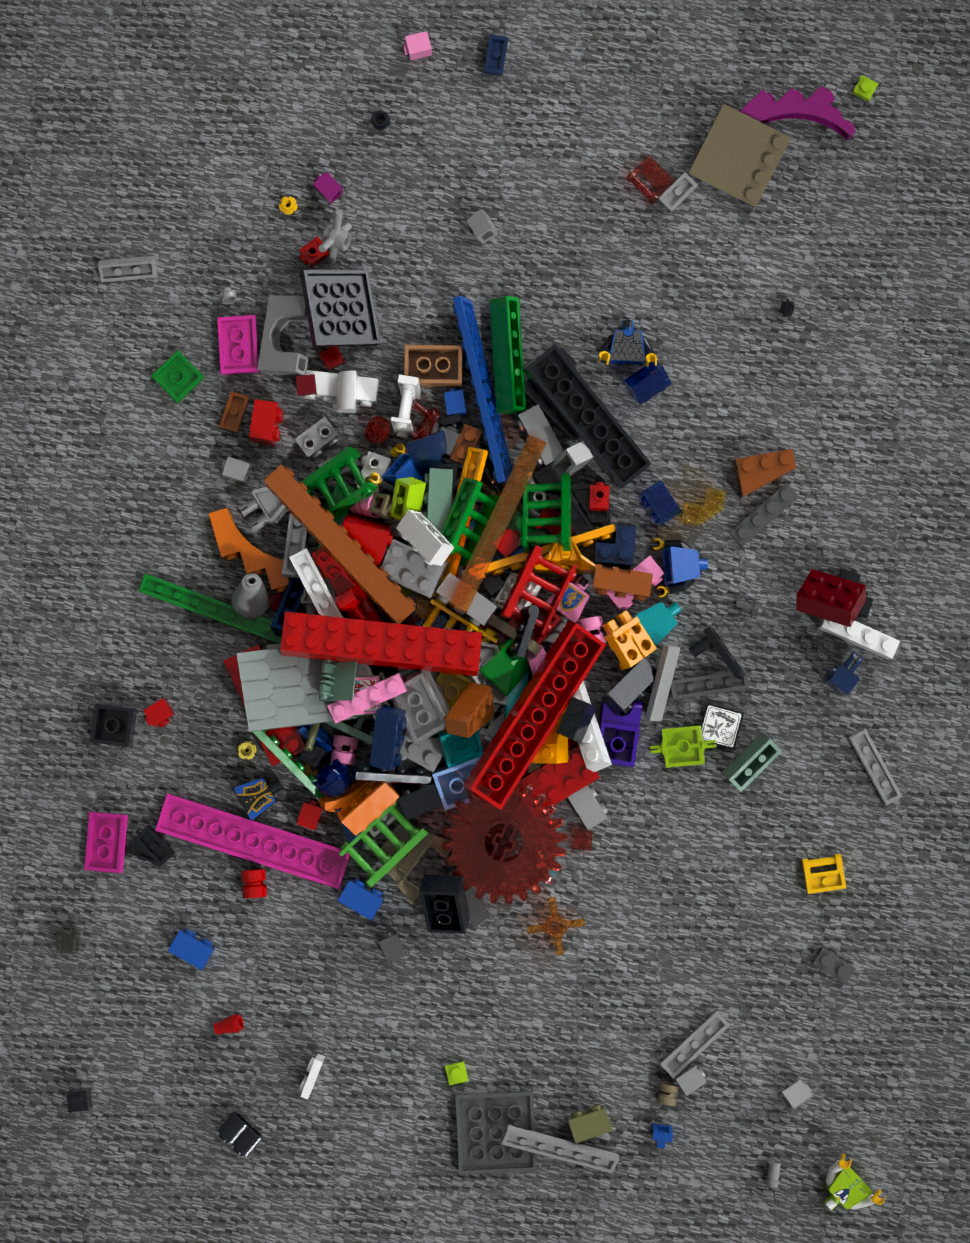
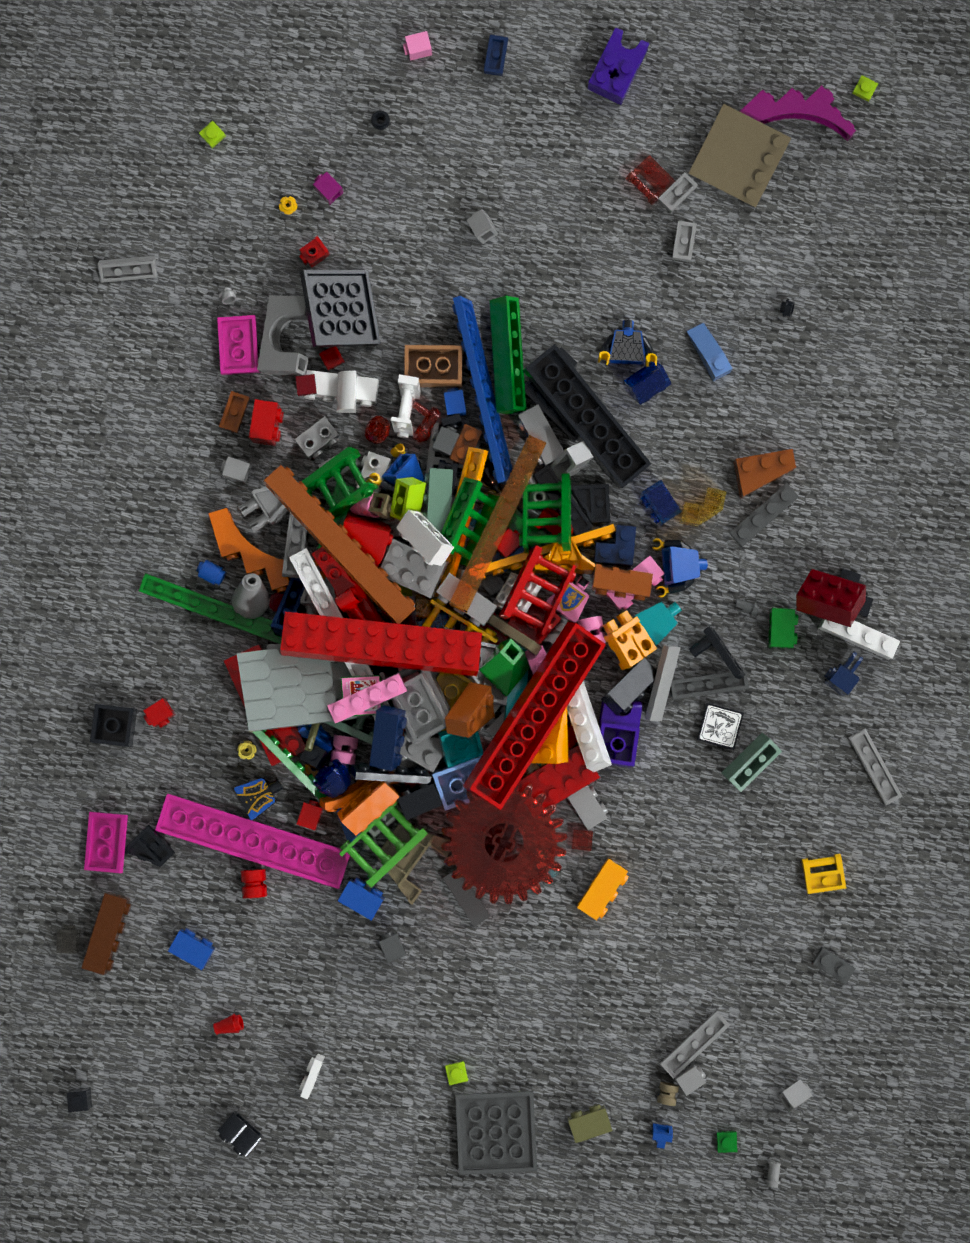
(106, 933): none -> reddish brown brick
(177, 376): green tile -> none
(211, 572): none -> blue brick
(212, 134): none -> lime plate
(336, 237): light grey bar -> none
(337, 681): sand green hinge -> none
(428, 451): dark blue brick -> none
(444, 903): black brick -> none
(524, 632): black plate -> none
(559, 1149): light grey plate -> none
(561, 930): clear orange bar -> none
(576, 720): black brick -> none
(599, 497): red brick -> none
(603, 889): none -> light orange brick
(618, 62): none -> dark purple brick
(683, 746): lime plate -> none
(684, 241): none -> light grey plate
(709, 352): none -> medium blue slope
(726, 1141): none -> green plate
(782, 627): none -> green brick
(848, 1187): torso -> none

